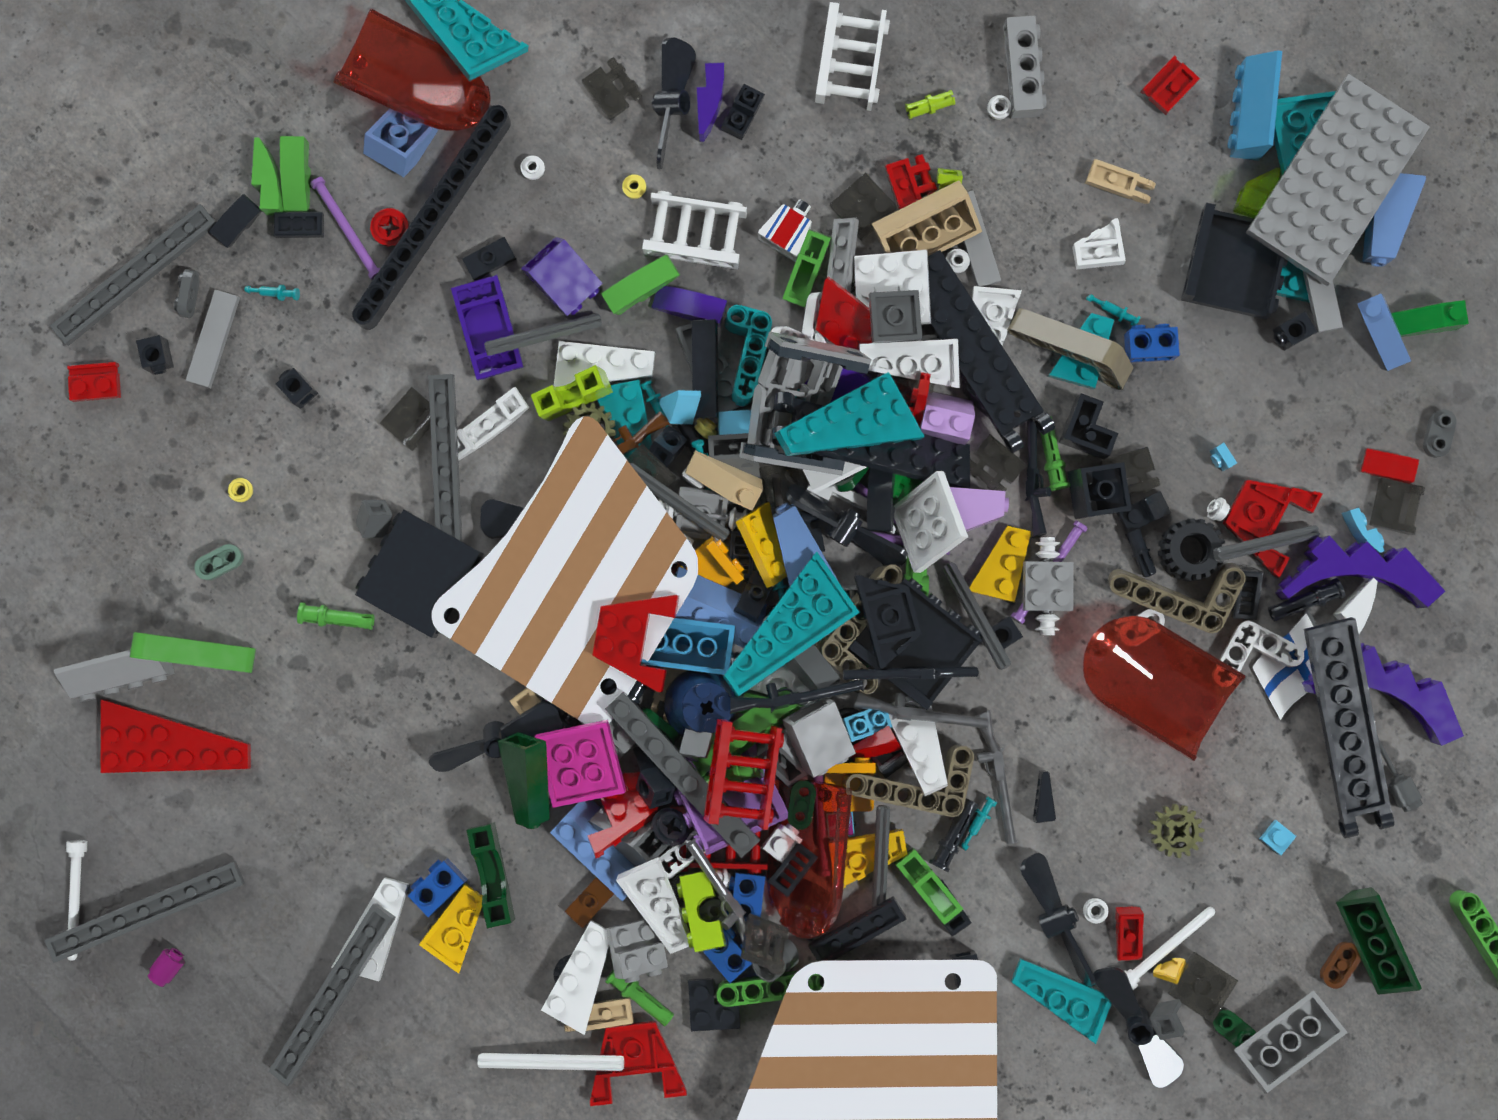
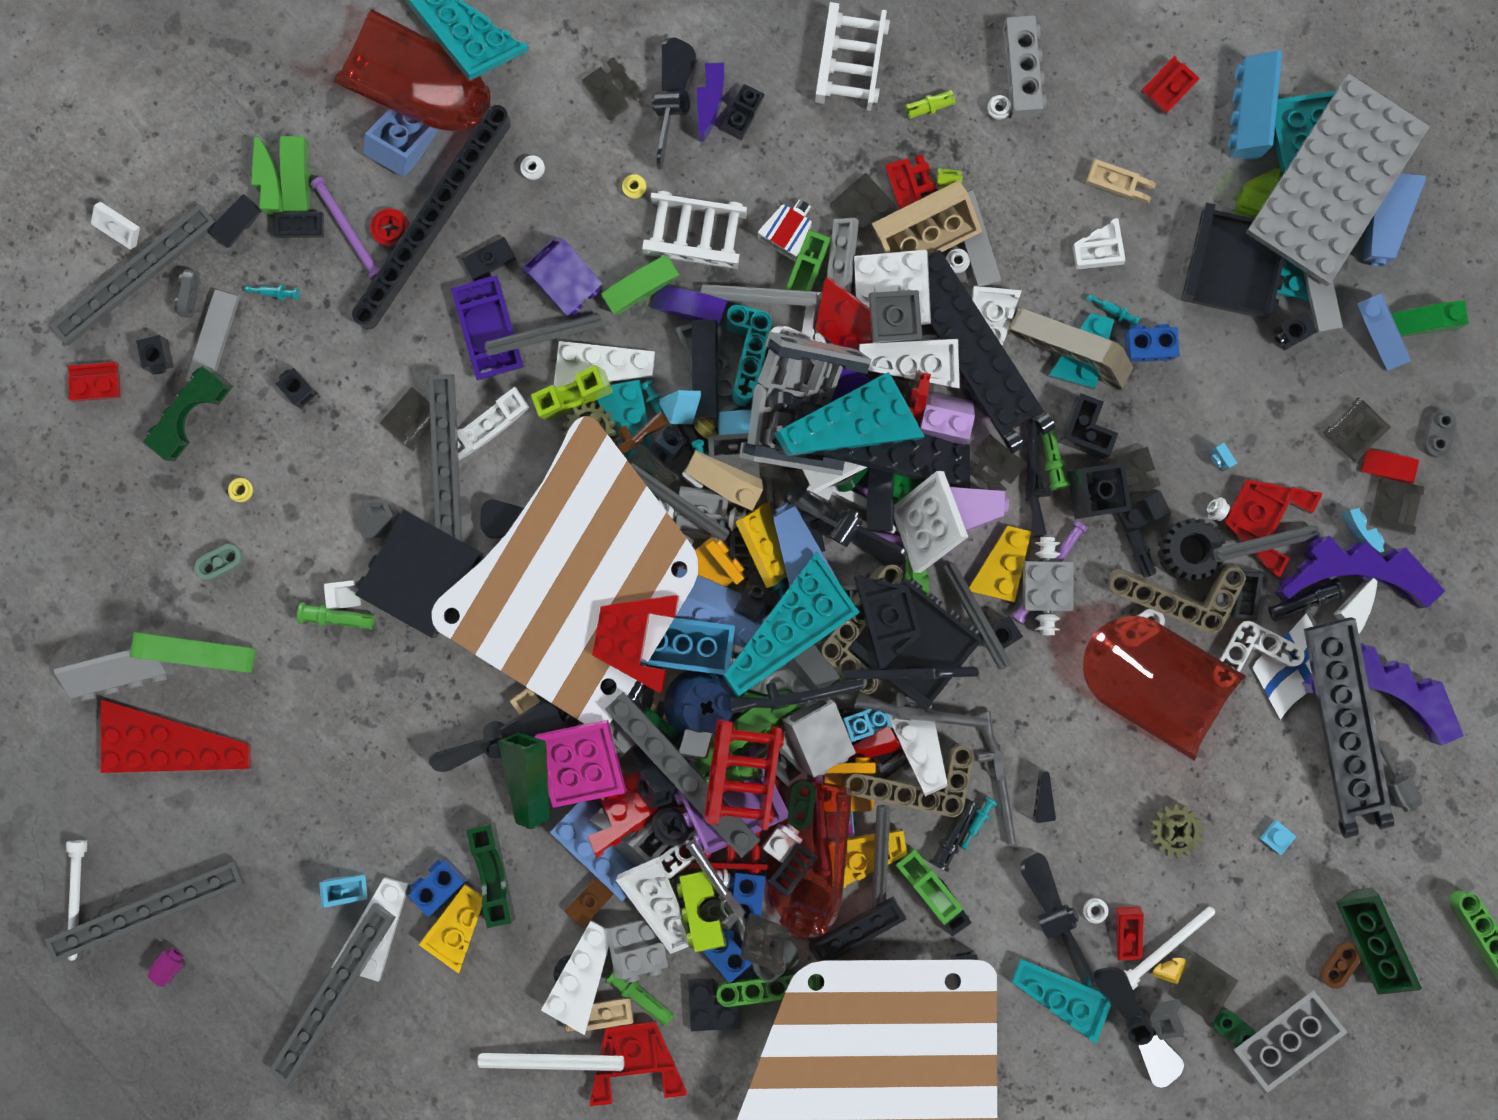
(115, 225): none -> white plate
(169, 435): none -> dark green arch
(341, 595): none -> white panel
(342, 890): none -> medium azure slope
(761, 295): none -> light grey axle
(1363, 435): none -> clear smoke plate

